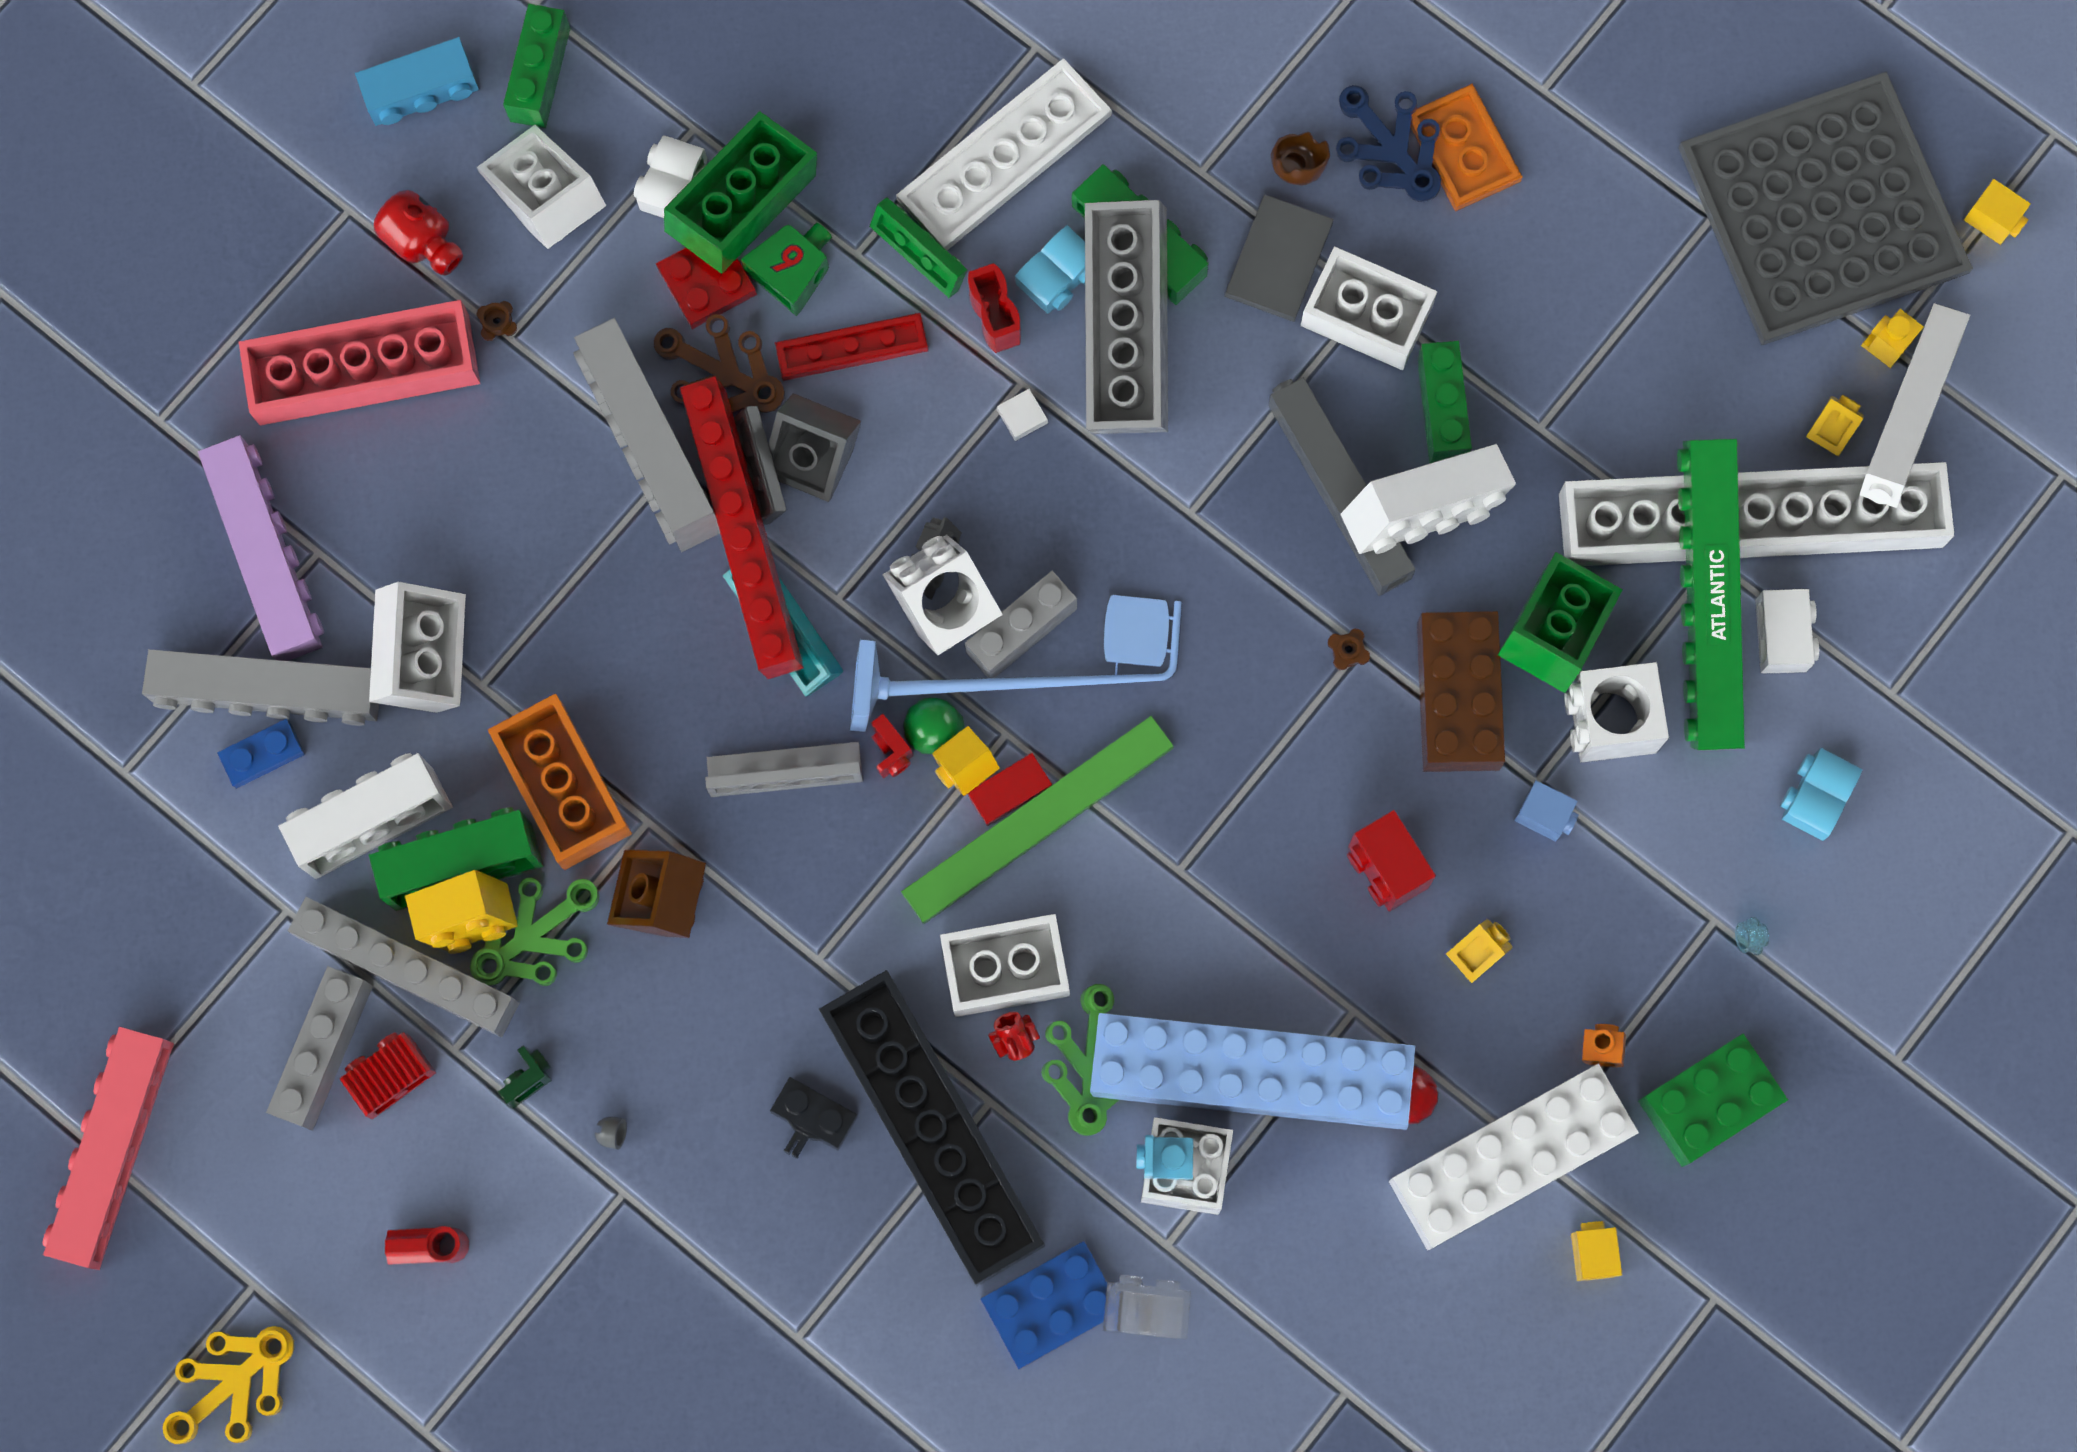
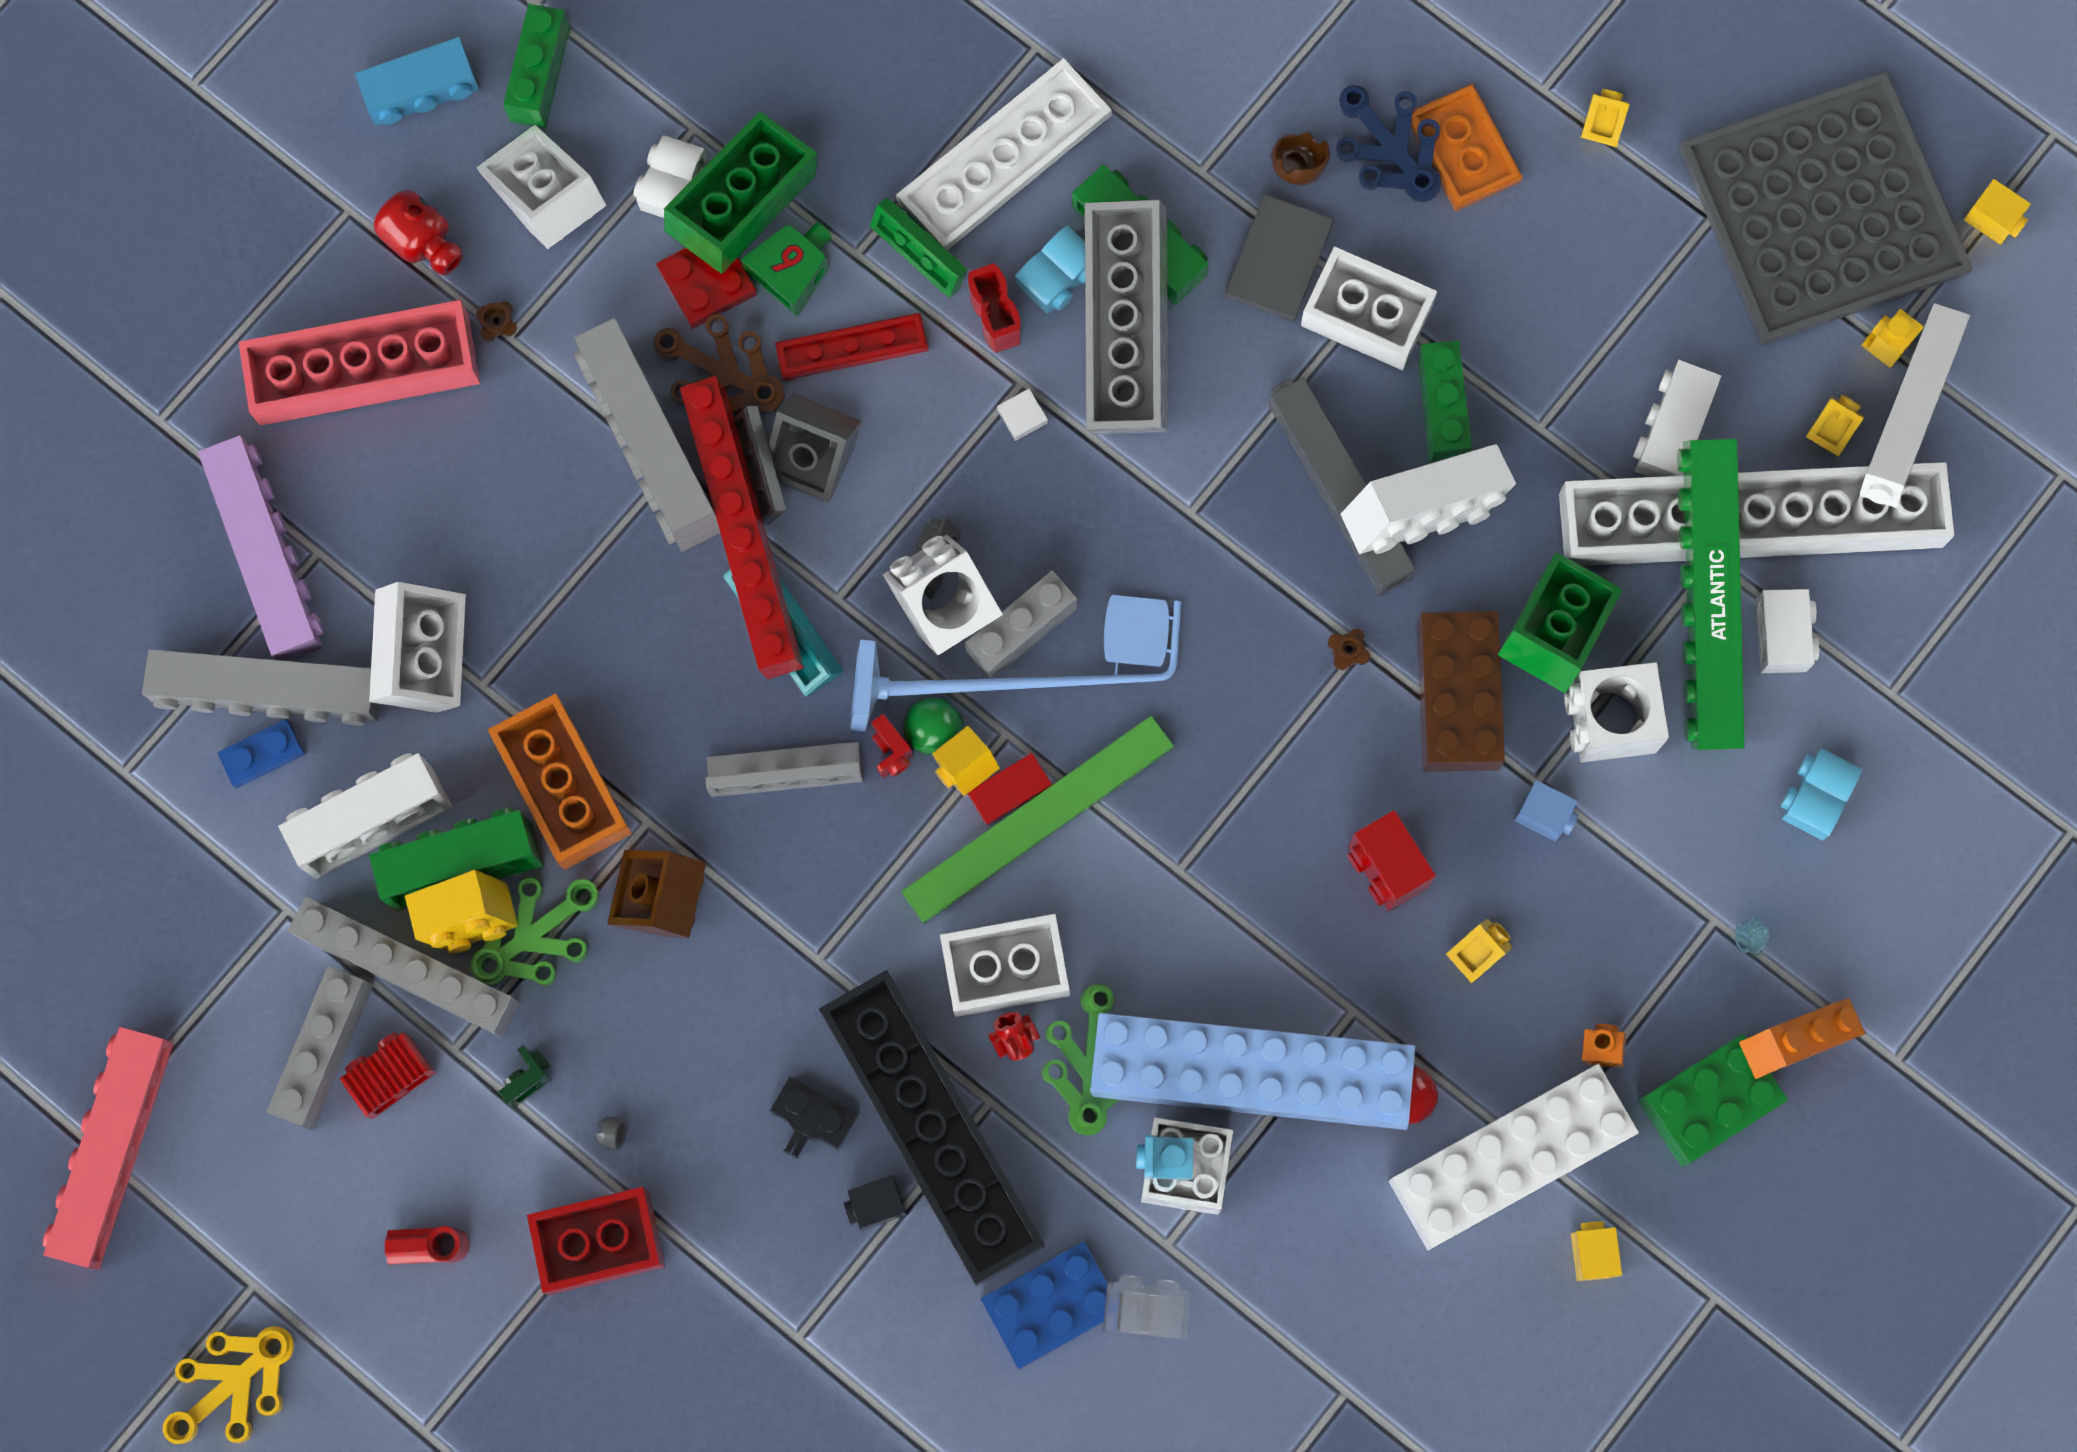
(595, 1241): none -> red brick
(874, 1203): none -> black brick
(1605, 117): none -> yellow bracket
(1677, 419): none -> white brick
(1802, 1038): none -> orange brick

